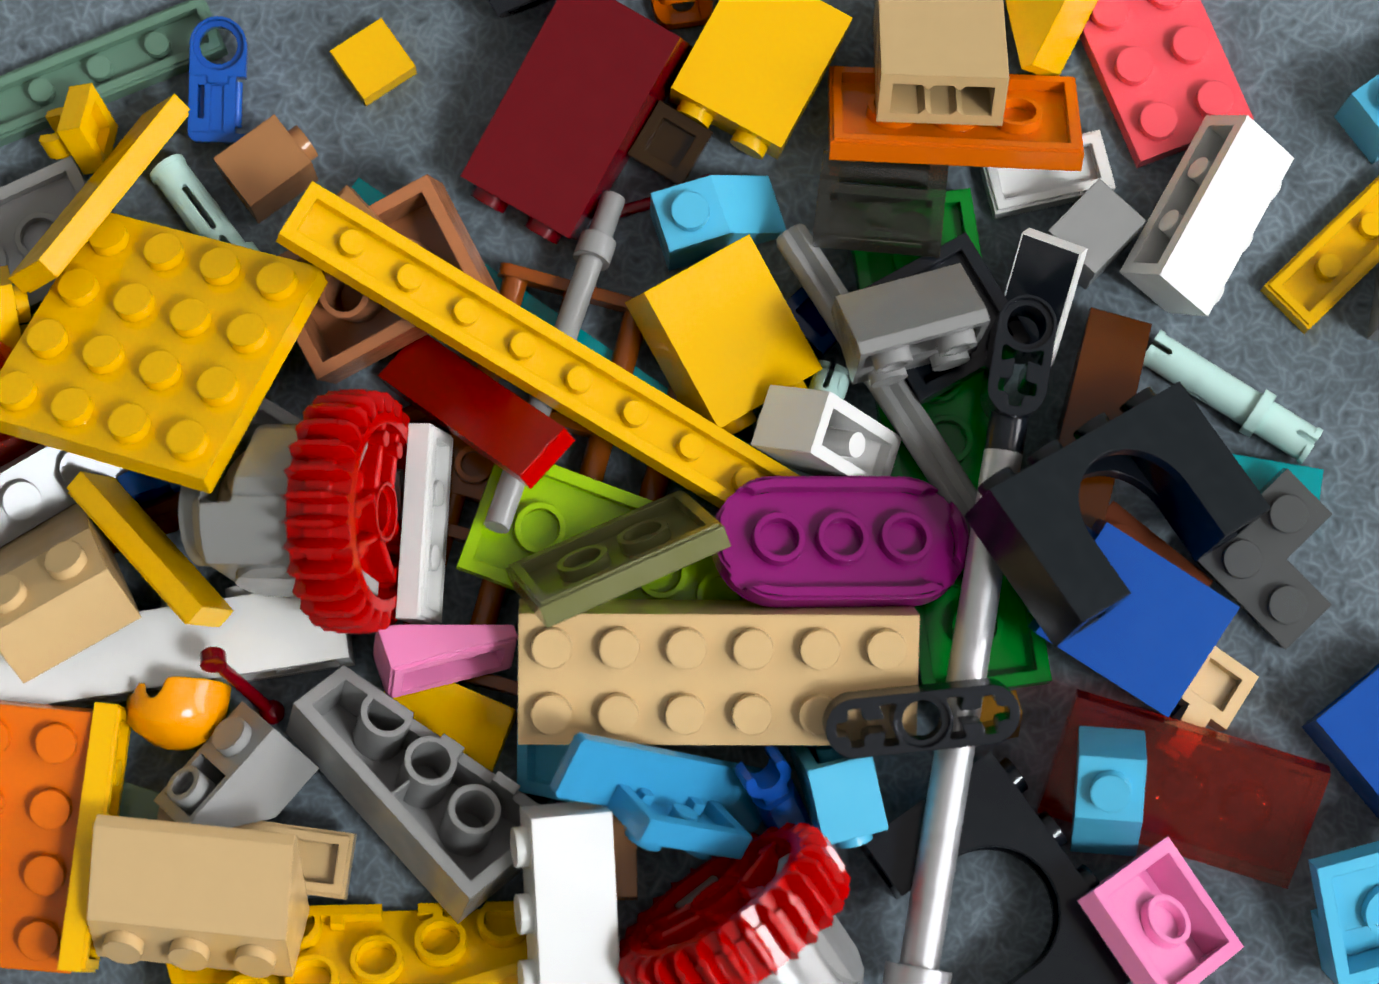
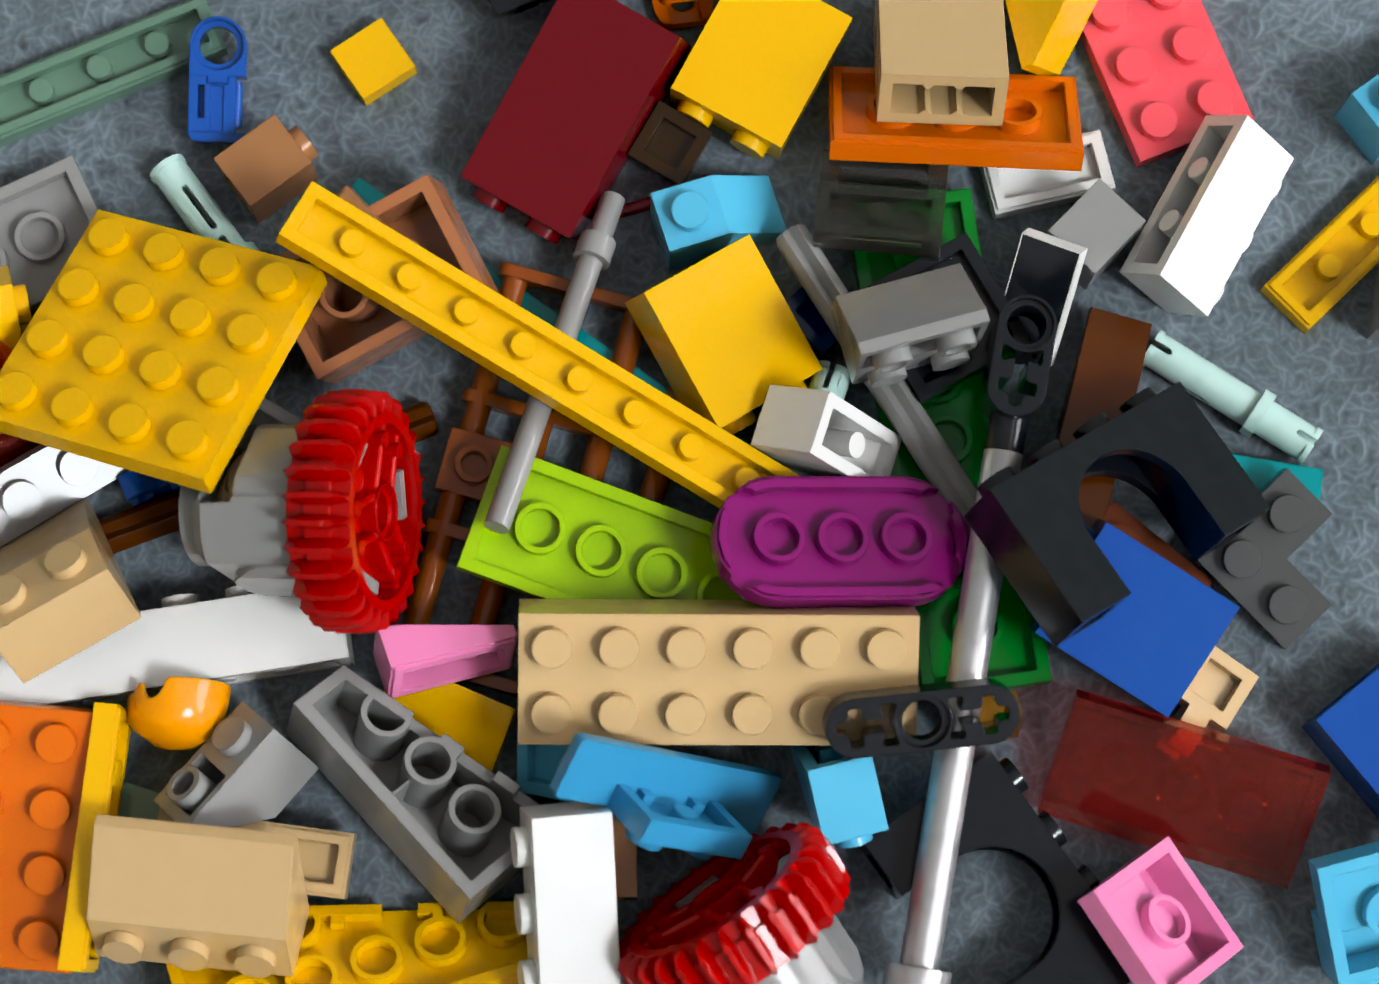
(81, 129): yellow tile -> none
(99, 195): yellow tile -> none
(149, 550): yellow tile -> none
(214, 660): dark red hinge -> none
(424, 525): white tile -> none
(477, 409): red tile -> none
(616, 557): olive tile -> none
(774, 791): blue bar -> none
(1109, 790): medium azure slope -> none

